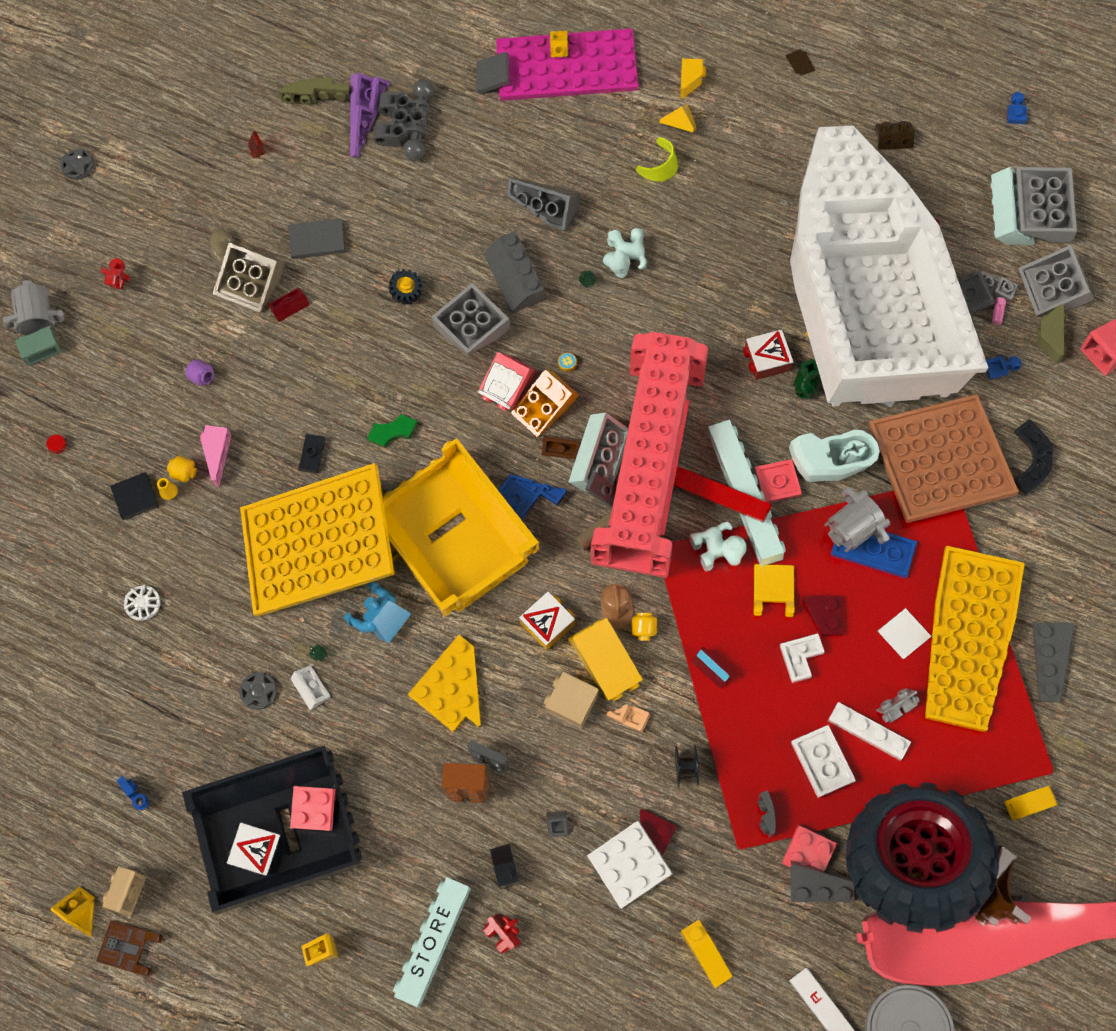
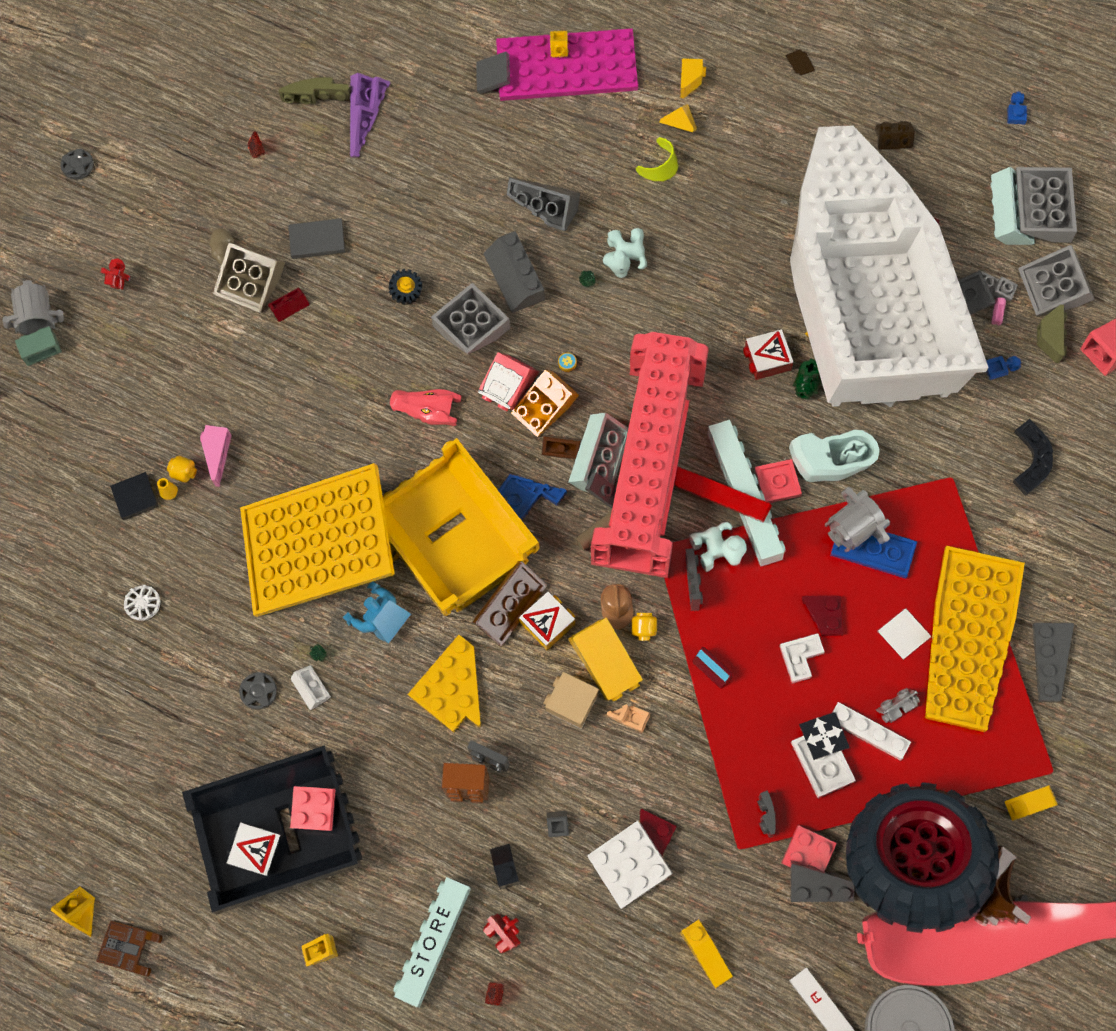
(56, 444): red piece -> none
(123, 891): tan slope -> none
(129, 788): blue plate -> none
(199, 372): medium lavender head -> none
(311, 453): black plate -> none
(384, 433): green tile -> none
(413, 123): dark grey connector -> none
(428, 406): none -> coral animal
(494, 994): none -> clear red slope
(509, 602): none -> plate
(687, 765): black piece -> none
(693, 579): none -> dark grey wing
(774, 585): yellow flag -> none
(824, 735): none -> black sticker
(942, 458): nougat plate -> none

